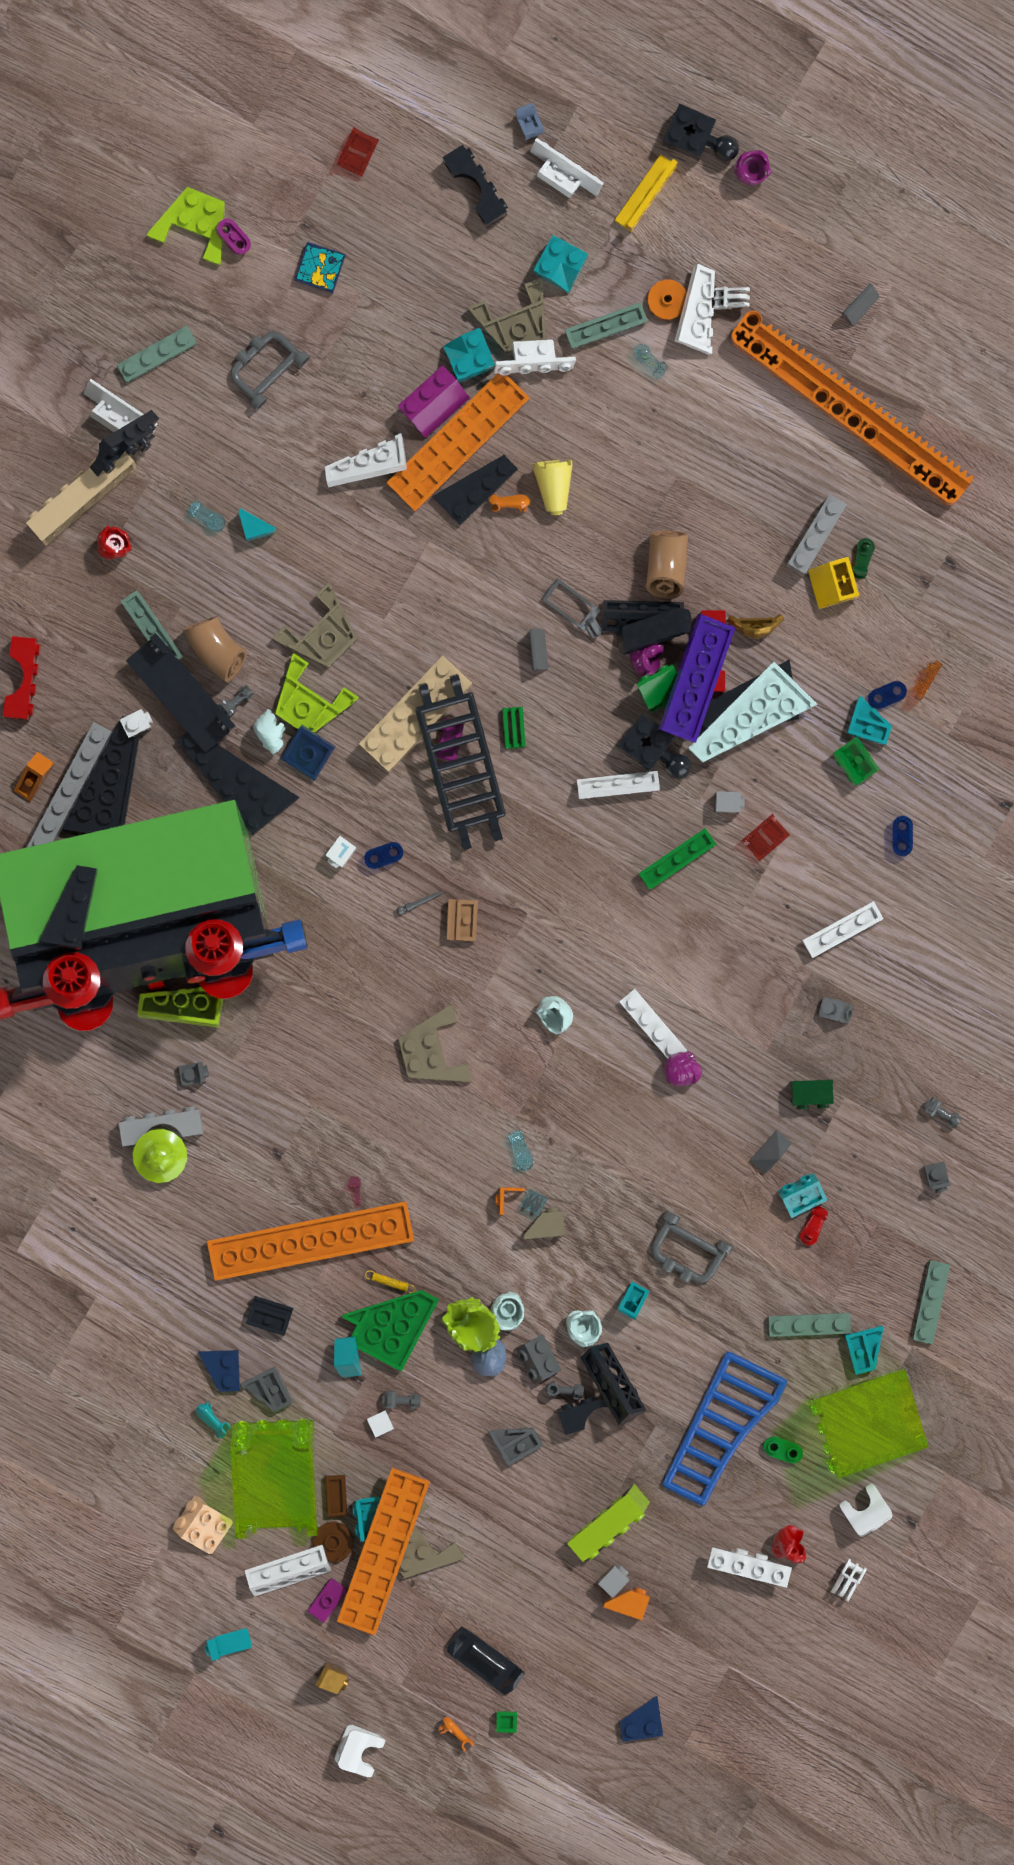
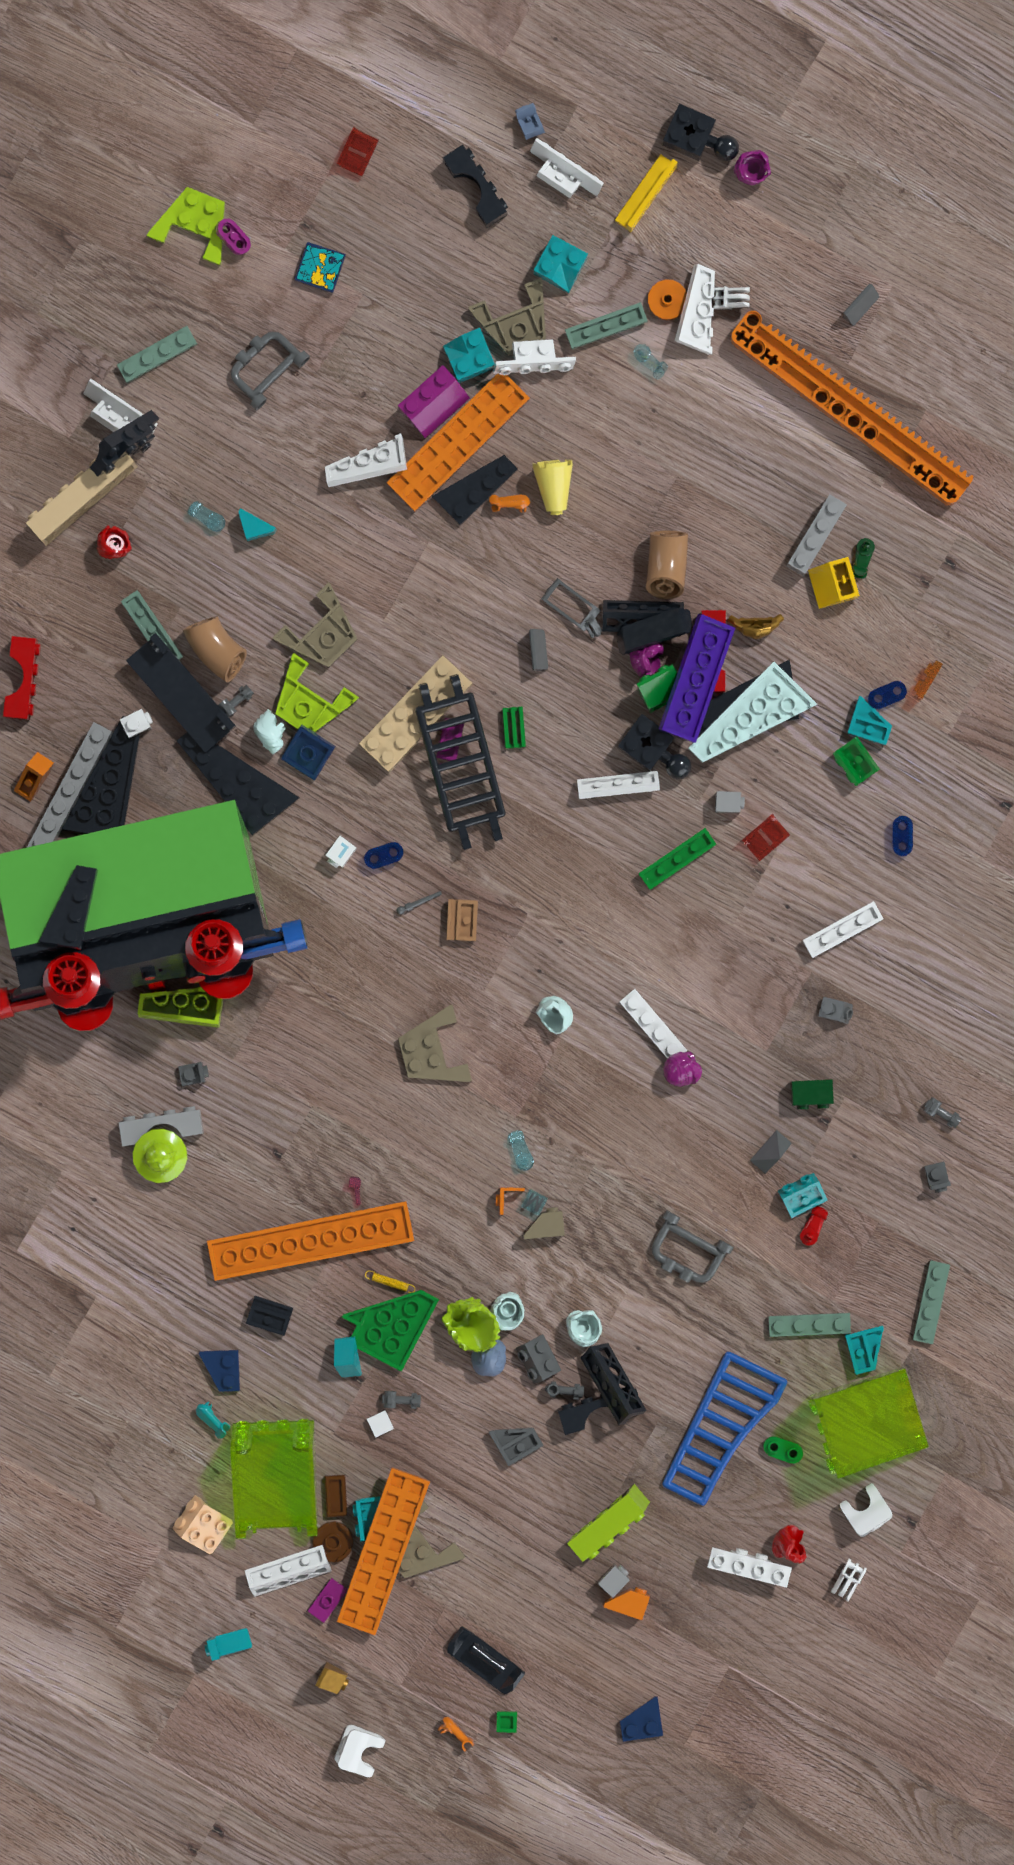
(269, 1389): dark grey wing -> none
(633, 1300): teal slope -> none

